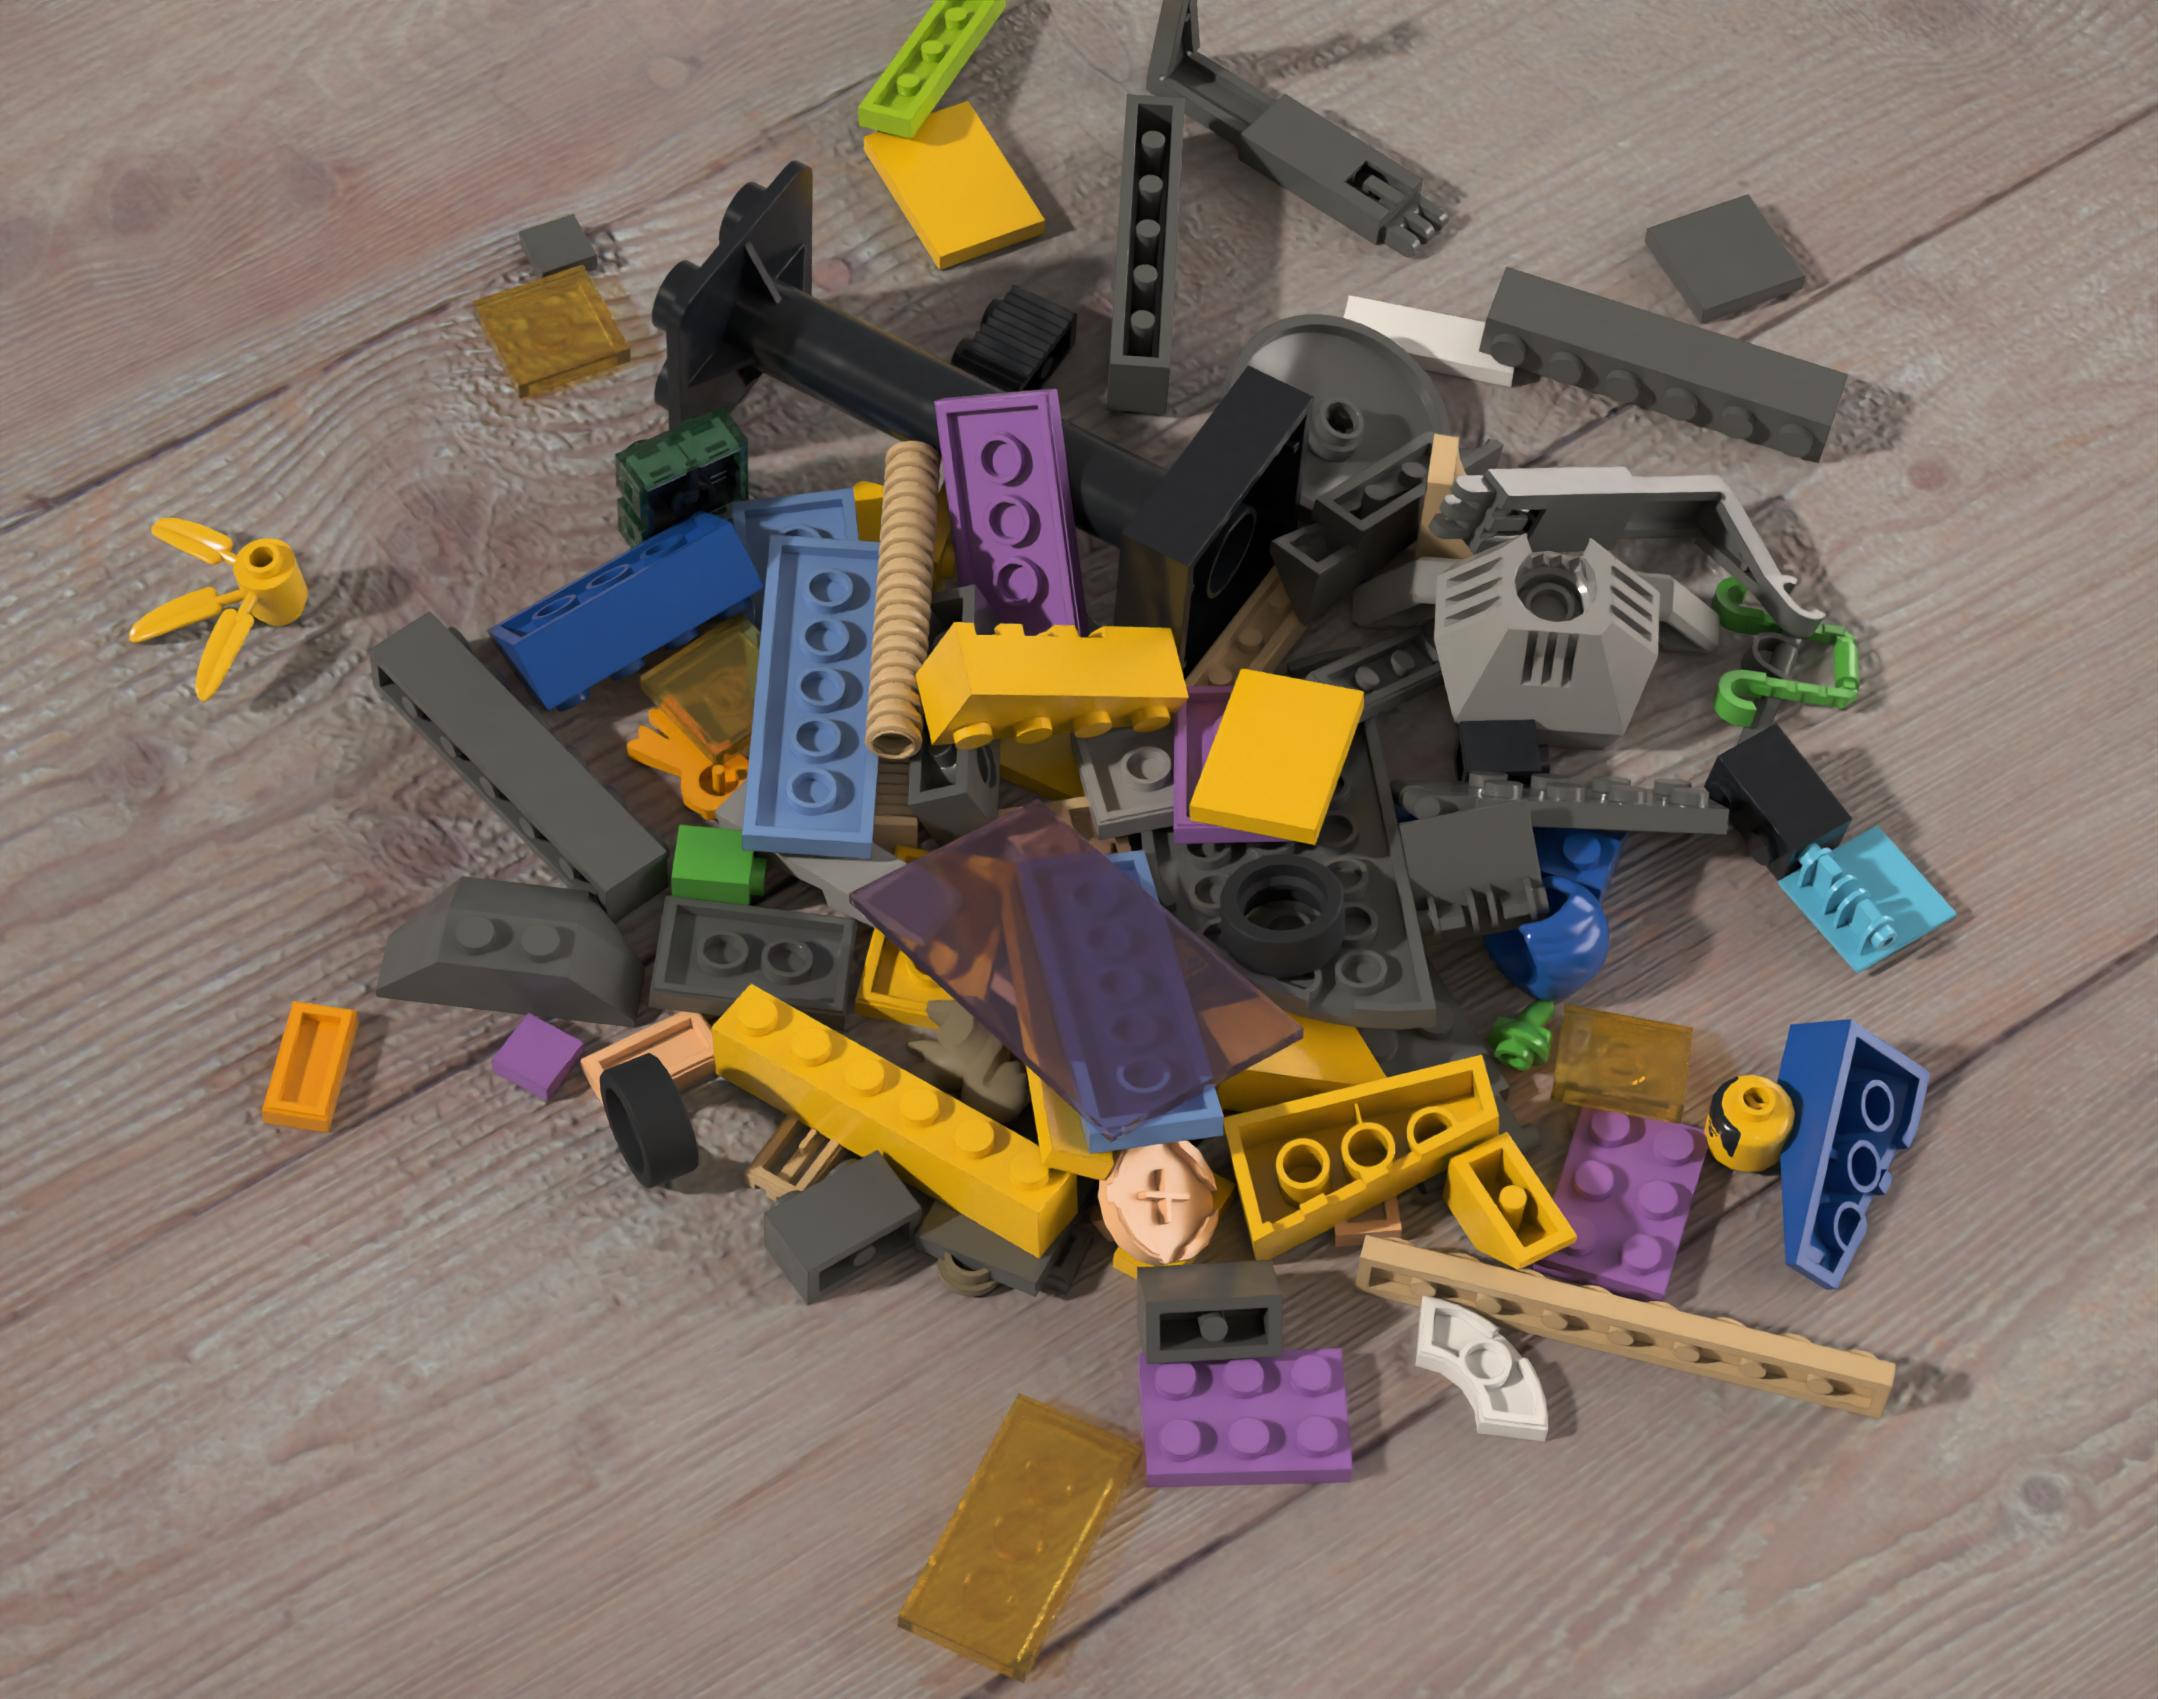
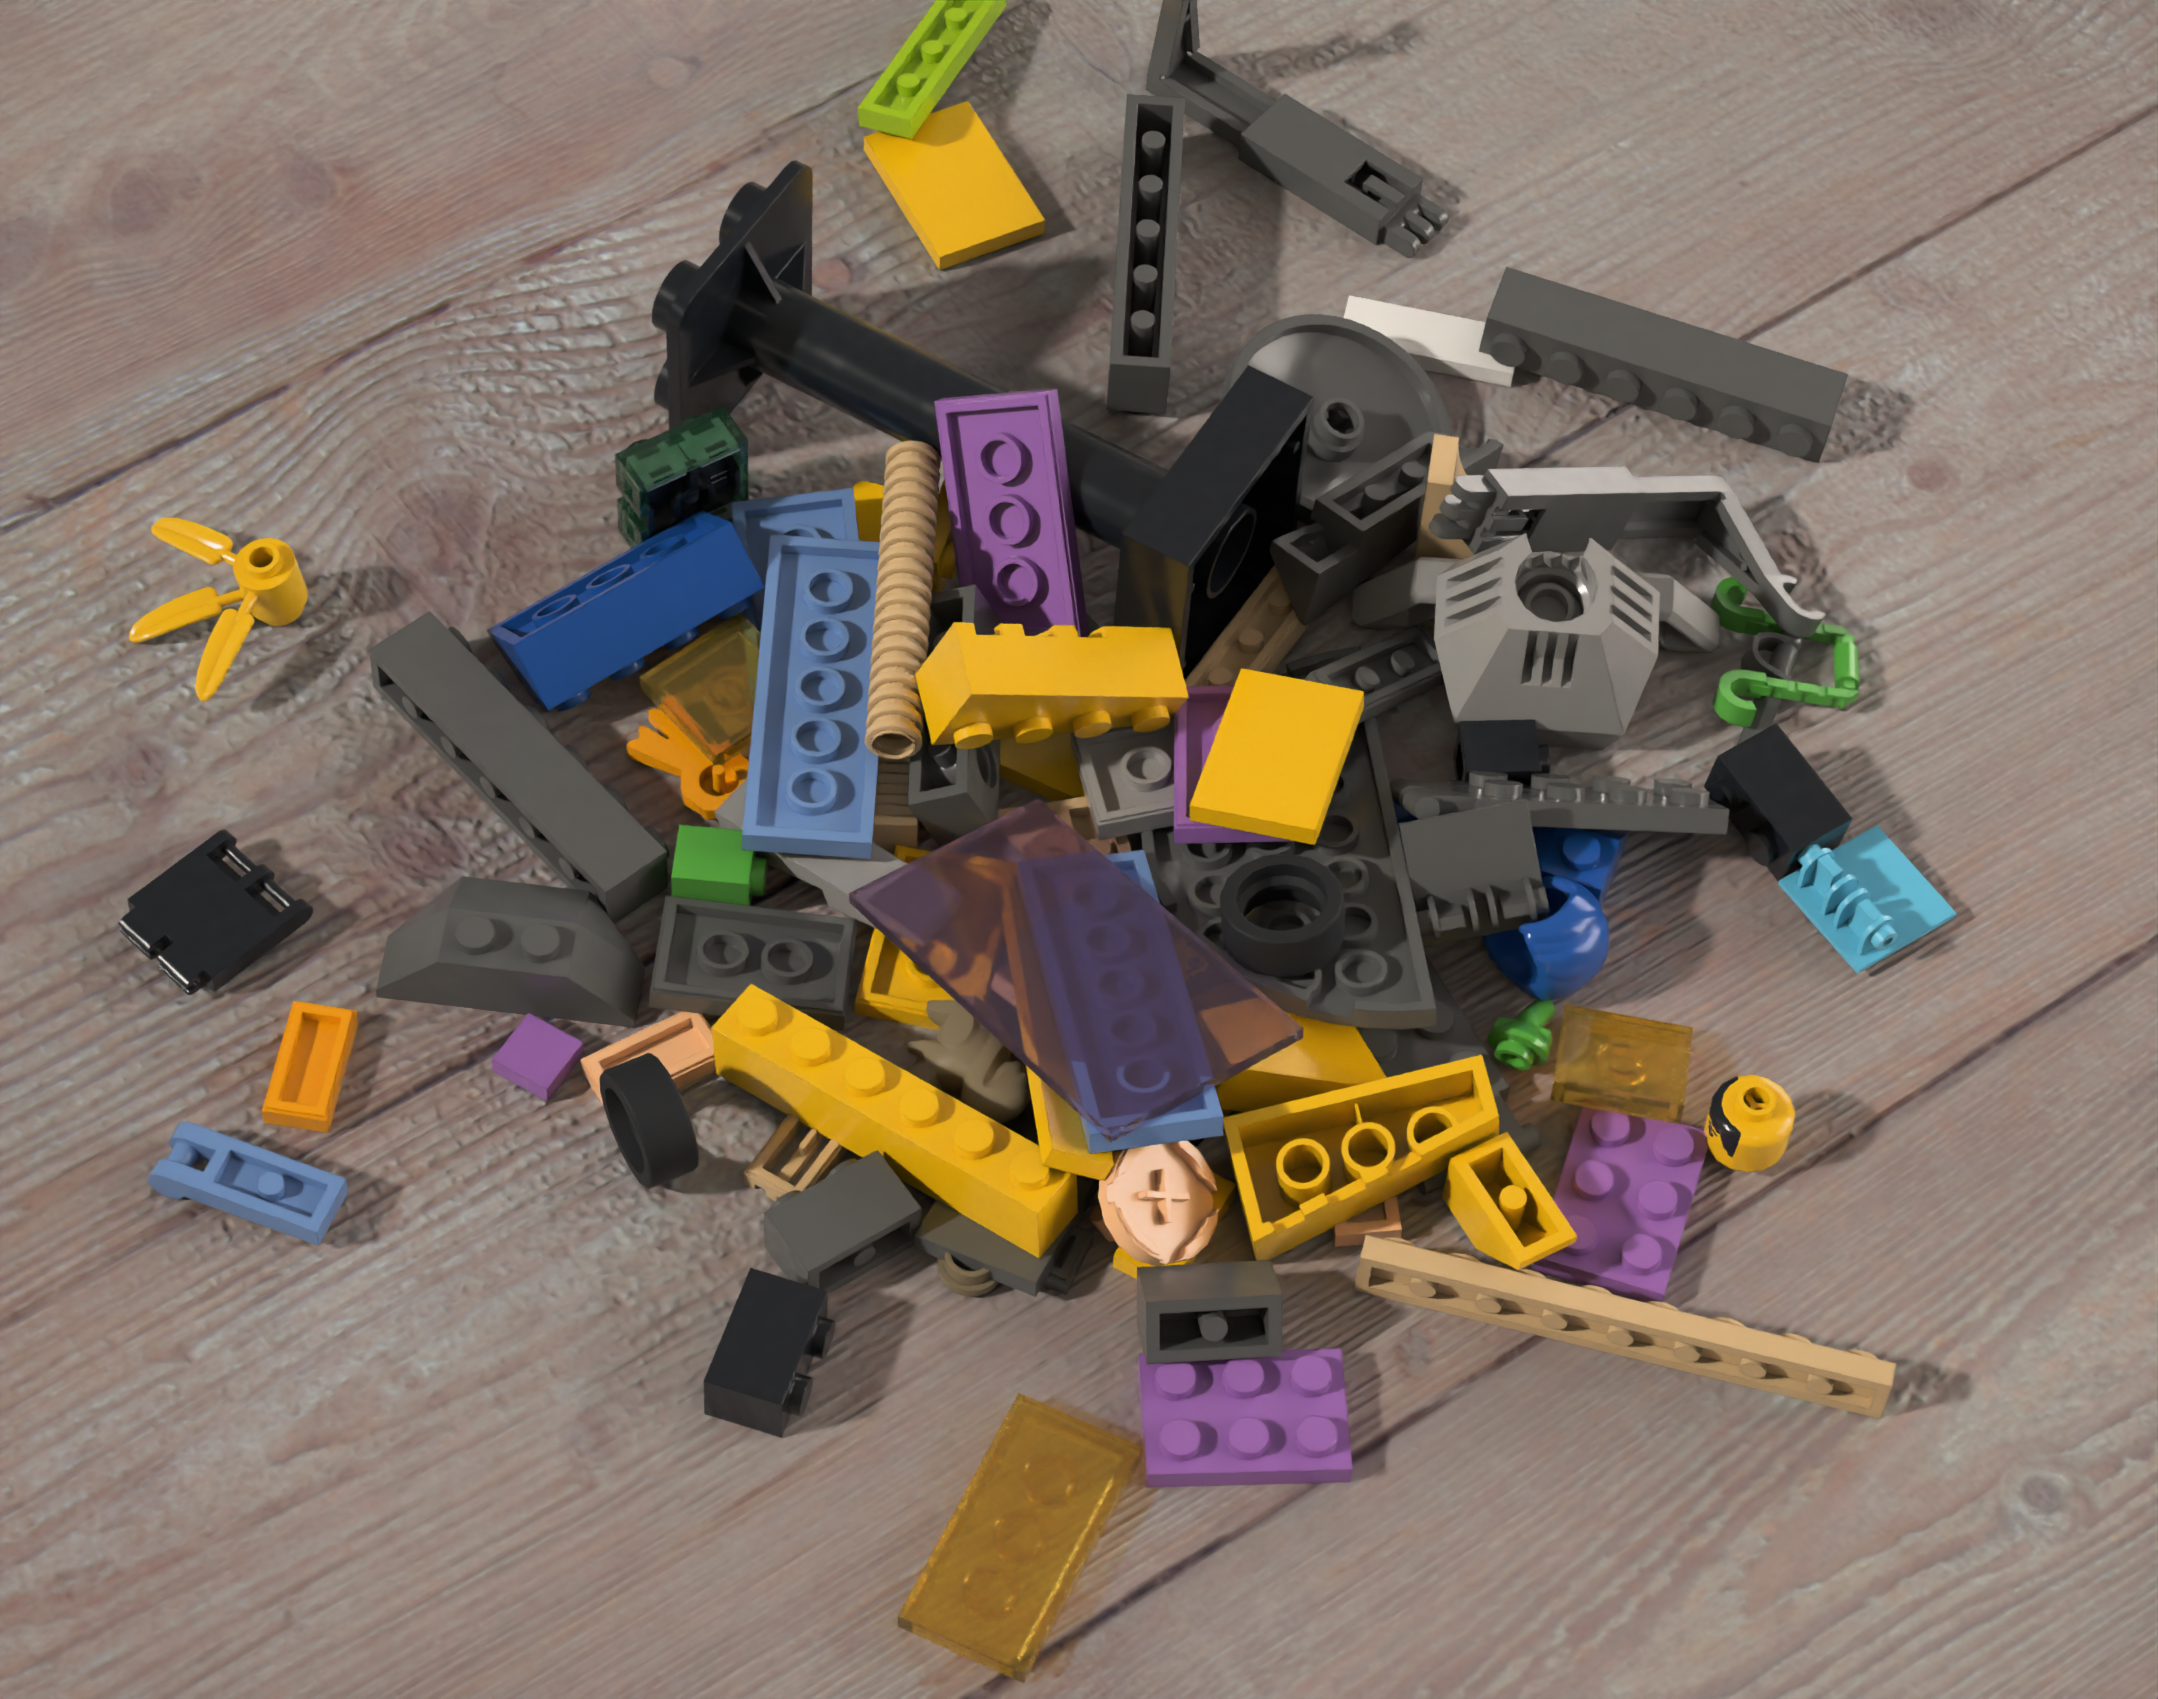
(208, 918): none -> black plate
(249, 1182): none -> medium blue plate
(551, 331): clear yellow tile -> none
(557, 247): dark grey tile -> none
(767, 1353): none -> black brick
(1018, 341): black brick -> none
(1486, 1368): white tile -> none
(1724, 258): dark grey tile -> none
(1852, 1114): blue wedge -> none

